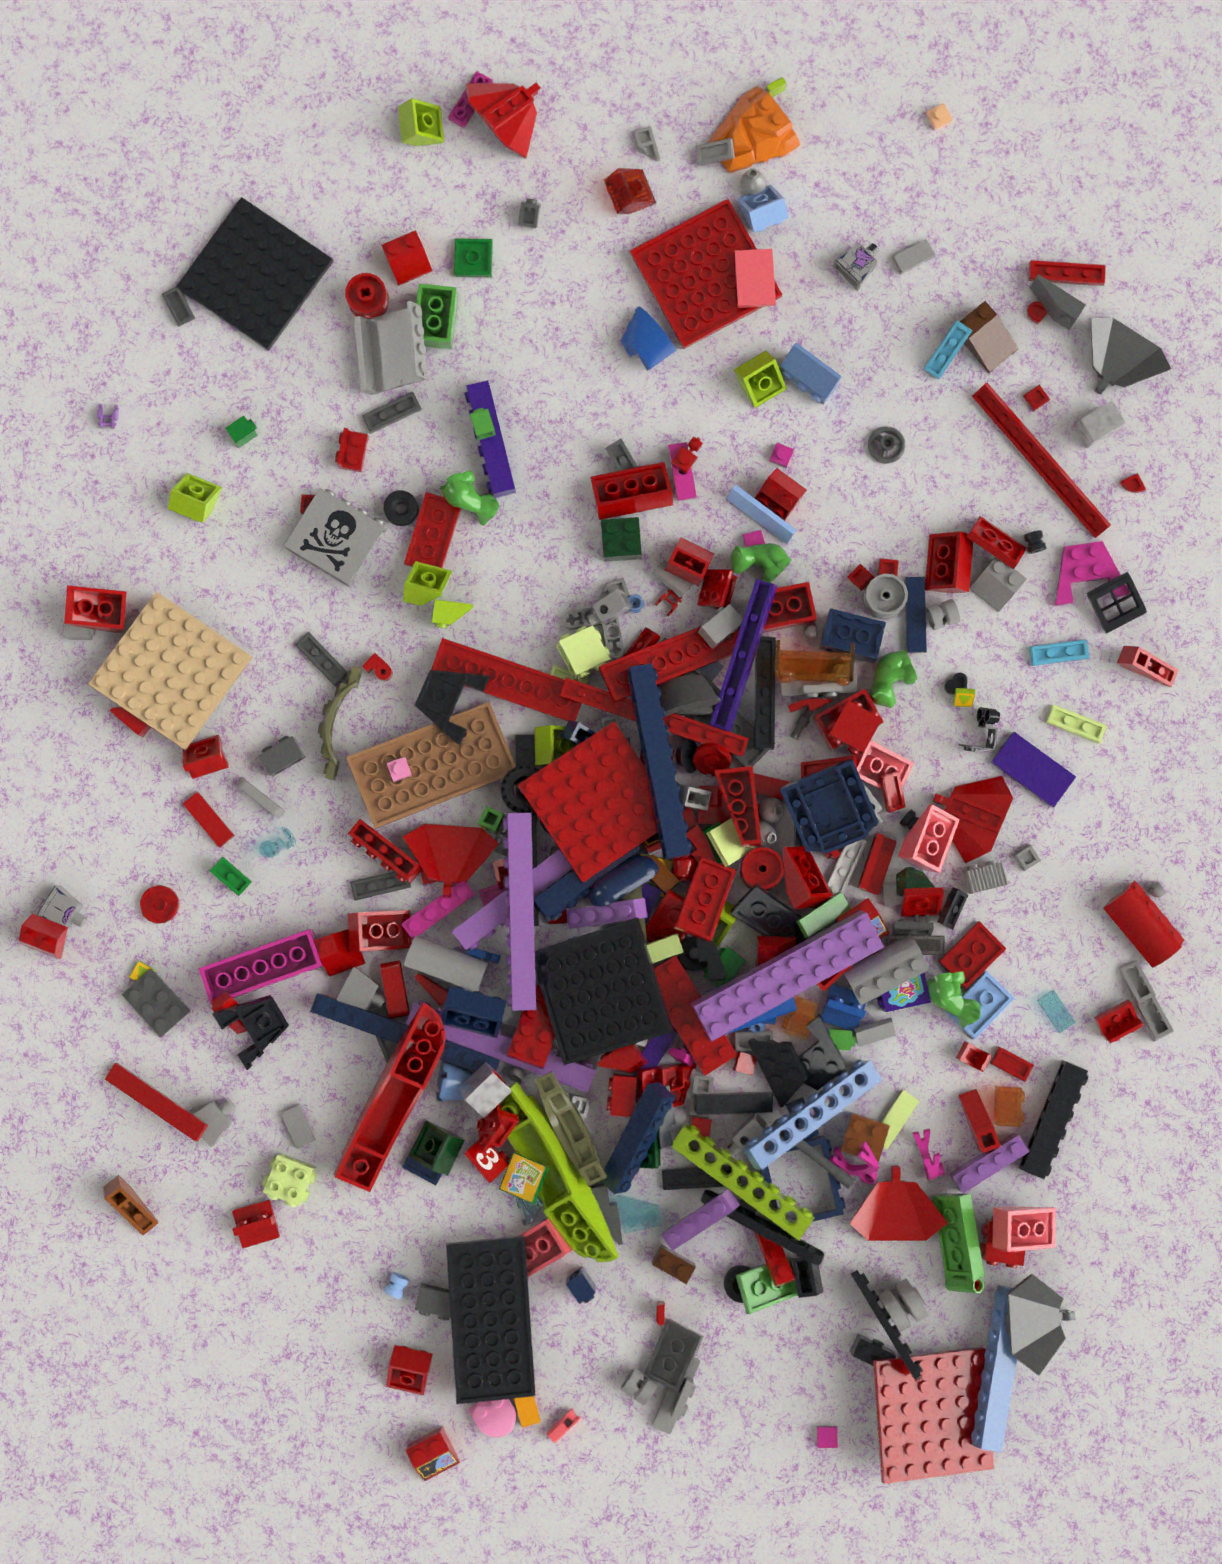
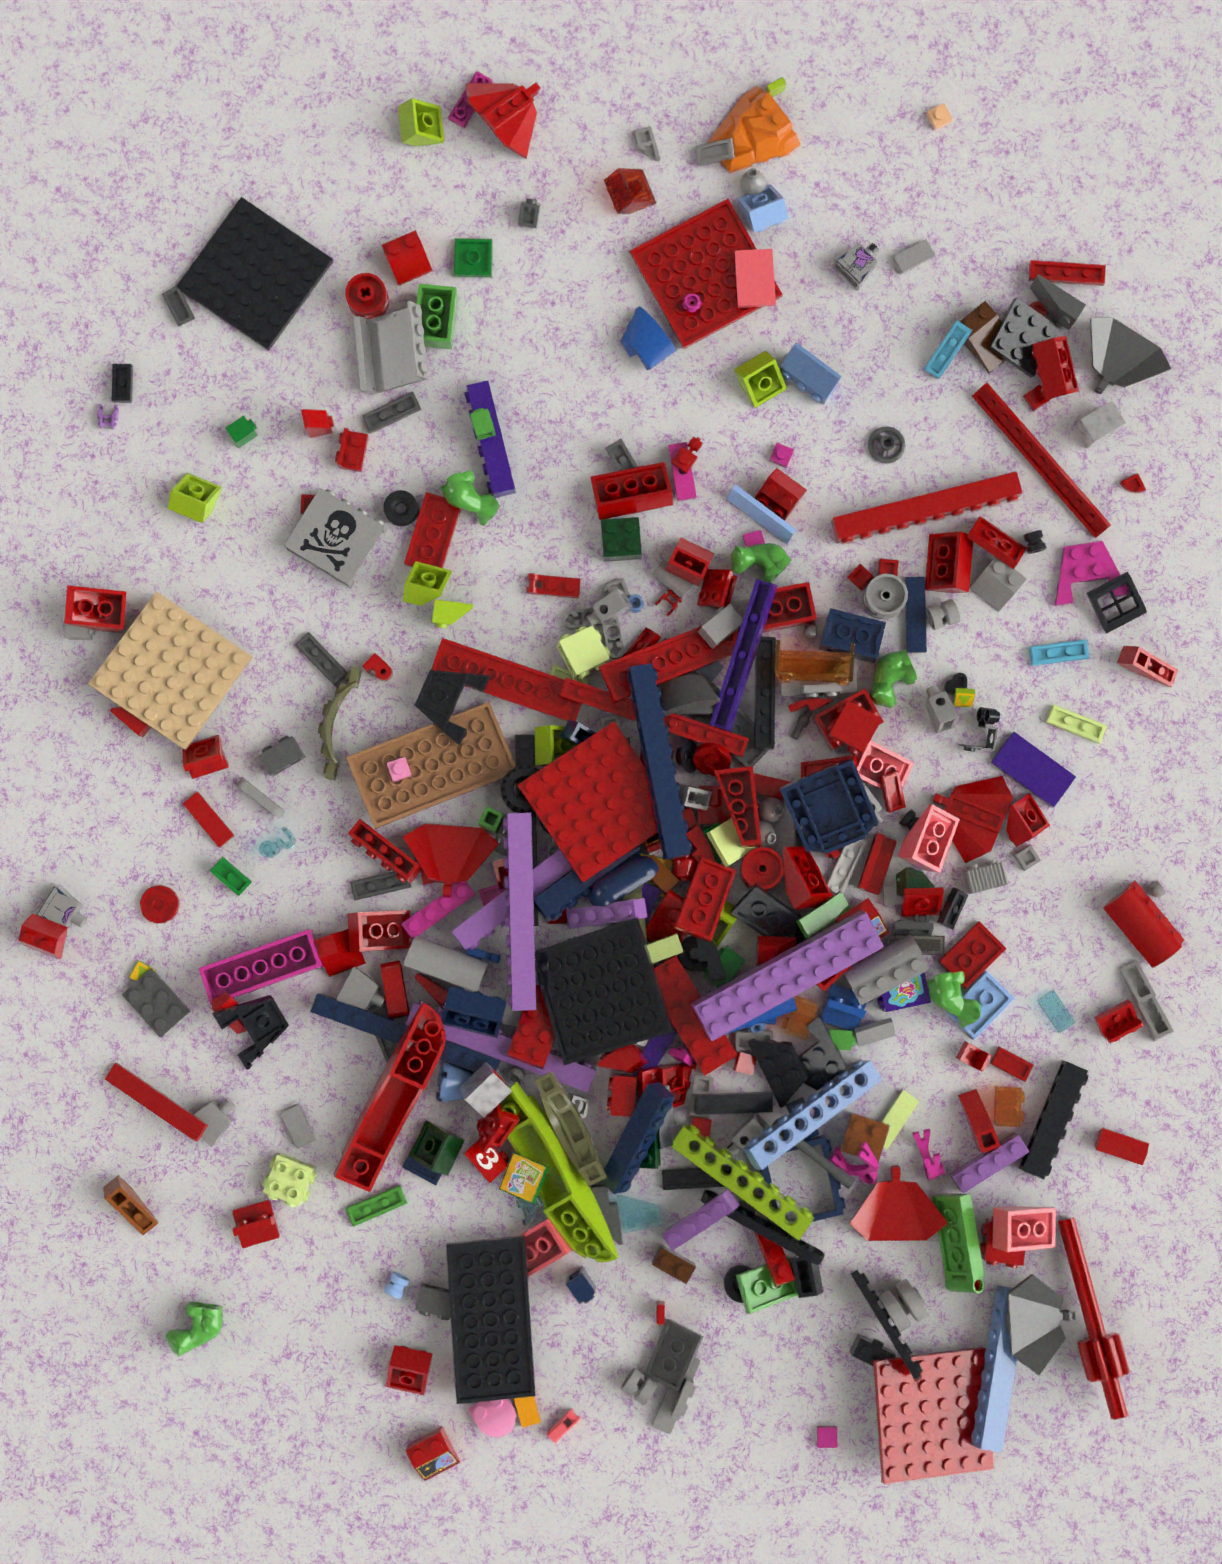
(122, 383): none -> black plate
(206, 1325): none -> bright green animal
(317, 422): none -> red slope
(376, 1205): none -> bright green tile
(554, 586): none -> red plate
(691, 298): none -> dark pink plate
(926, 507): none -> red brick
(944, 715): none -> light grey torso
(1018, 333): none -> plate
(1025, 820): none -> red slope
(1055, 367): none -> red slope
(1100, 1353): none -> red axle
(1121, 1146): none -> red piece

